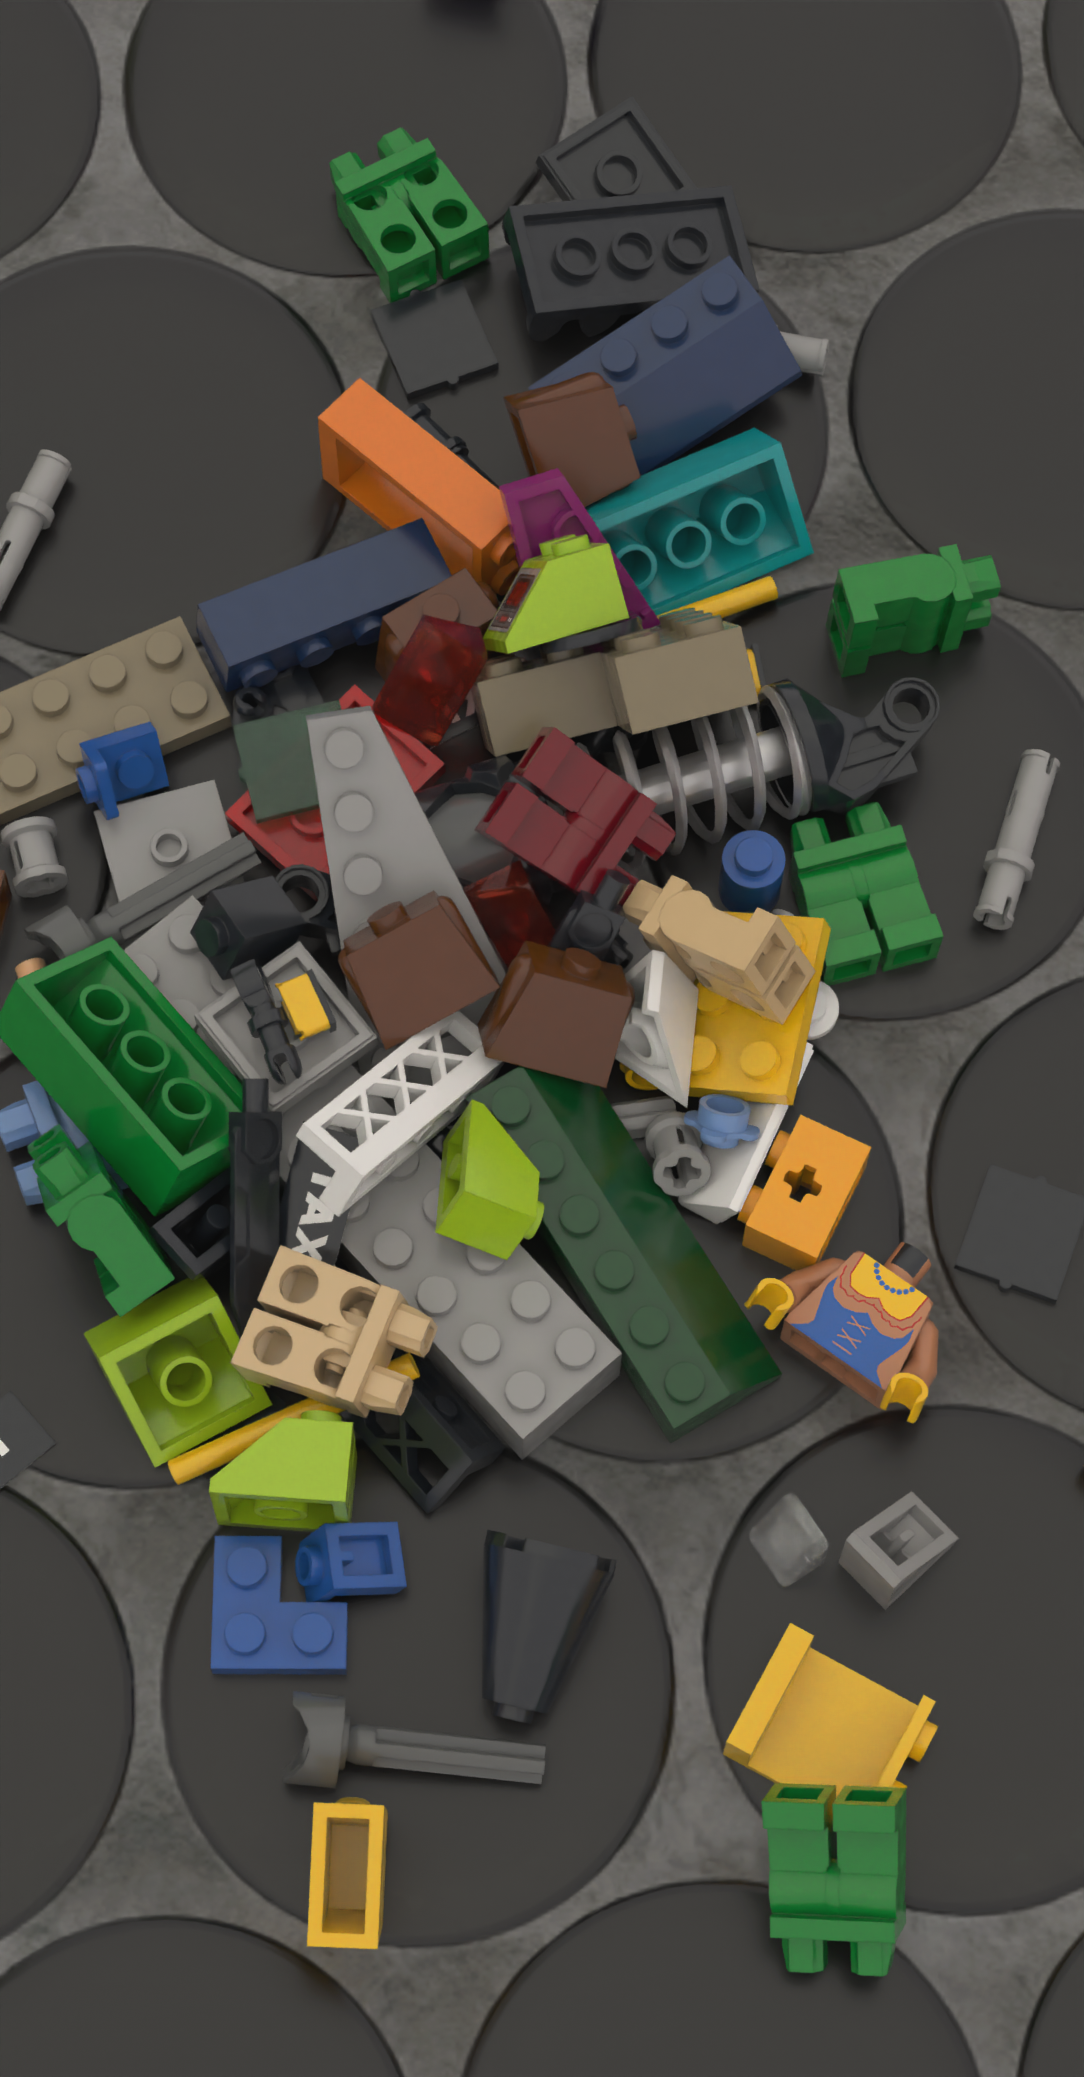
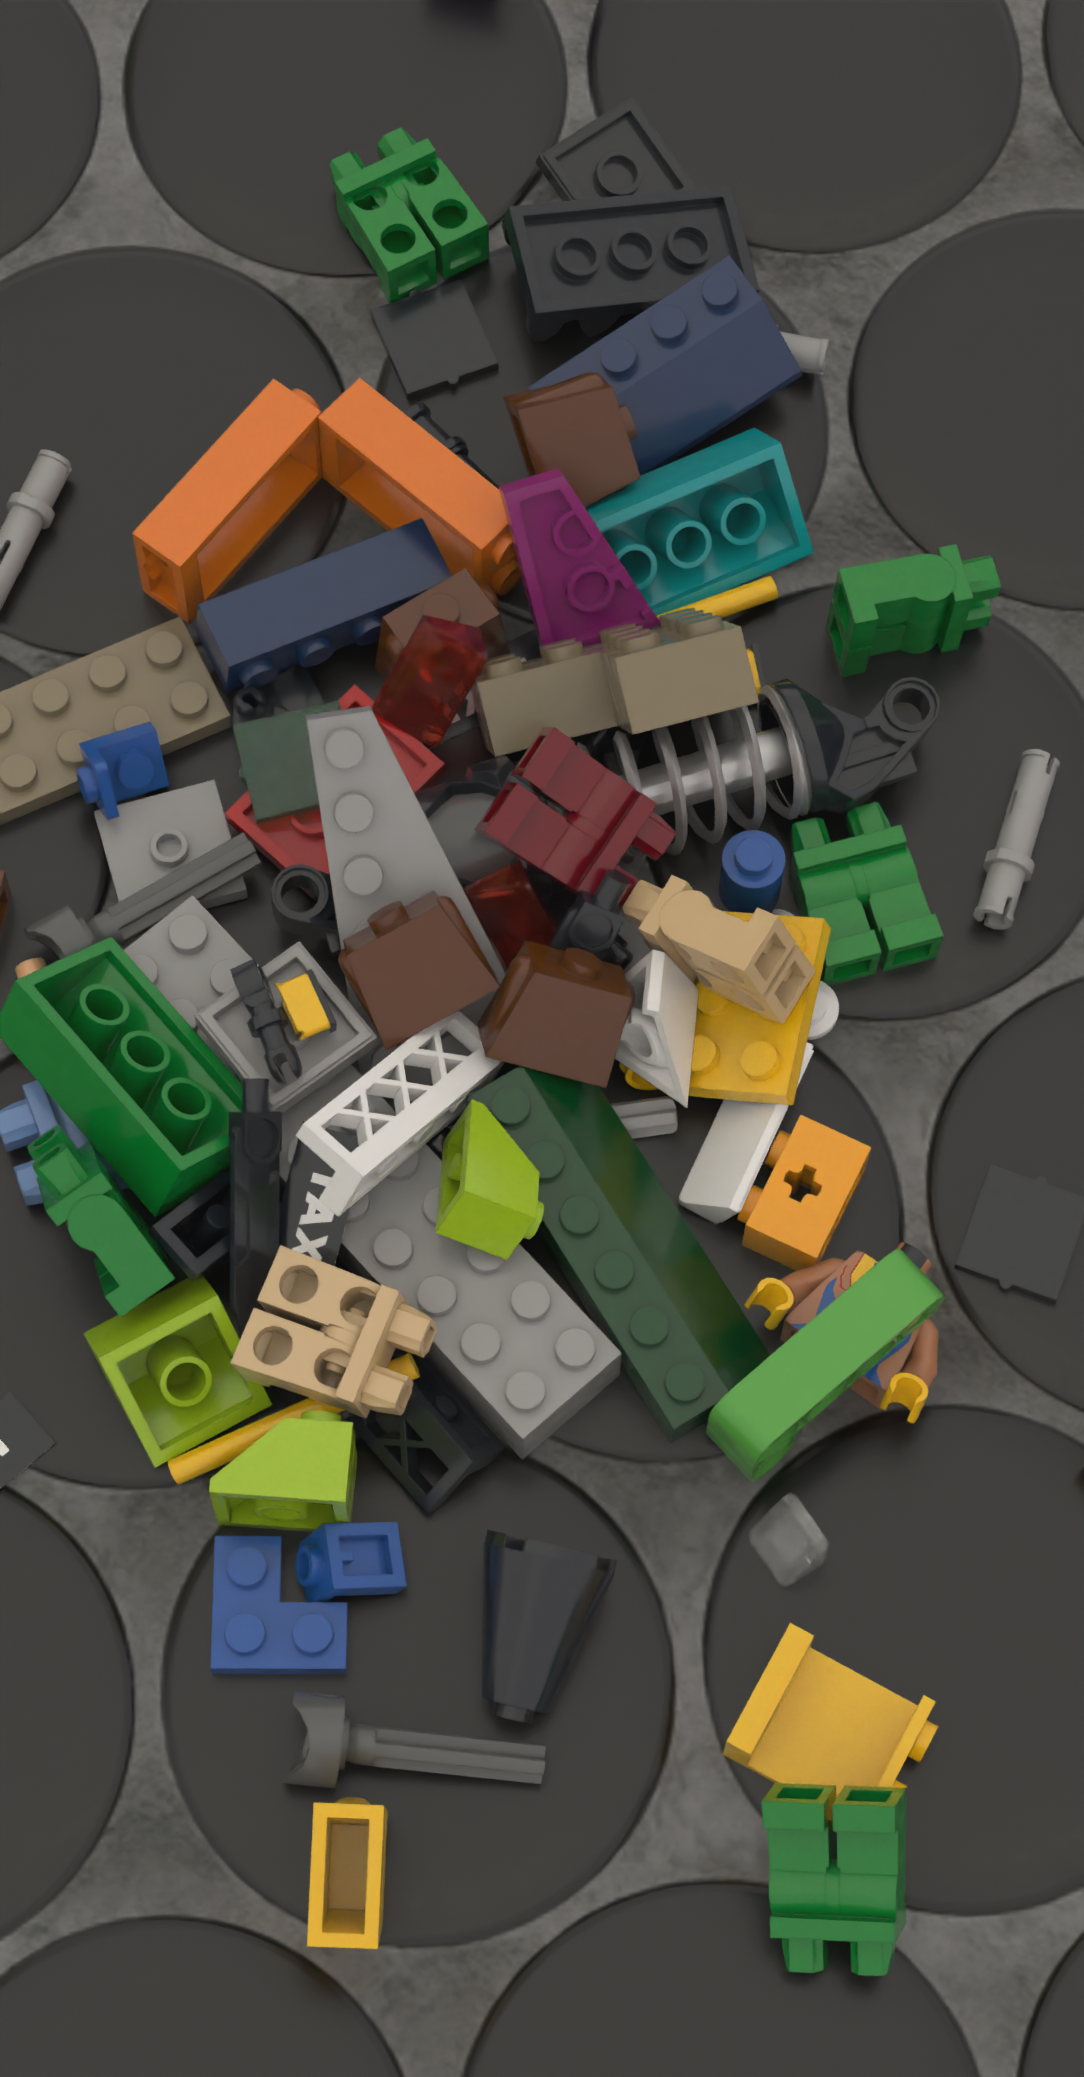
(34, 856): light grey bush -> none
(230, 500): none -> orange piece
(246, 924): black brick -> none
(558, 595): lime slope -> none
(594, 635): black window -> none
(664, 1146): light grey bush -> none
(722, 1121): medium blue plate -> none
(806, 1374): none -> bright green beam
(895, 1548): light grey slope -> none

